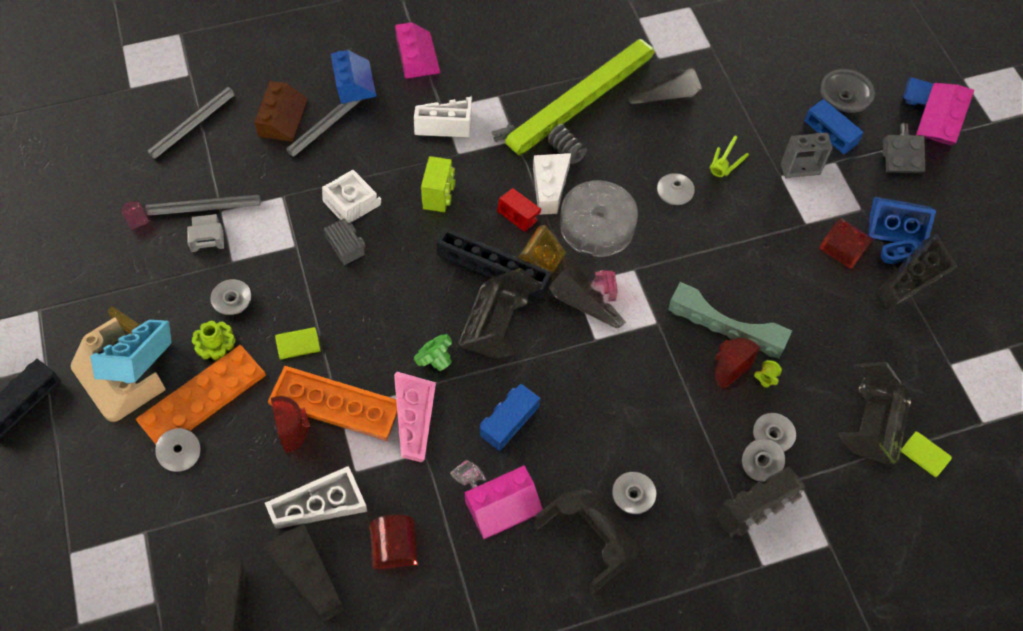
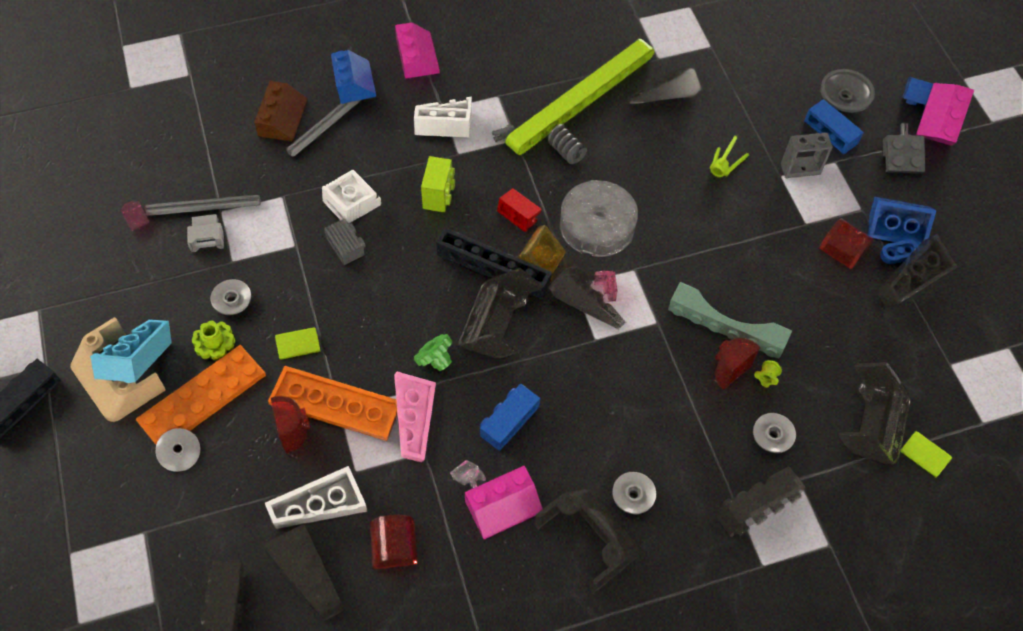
(124, 321): clear yellow tile -> none
(190, 122): dark grey axle -> none
(549, 179): white wedge -> none
(675, 194): light grey dish -> none
(773, 459): light grey dish -> none

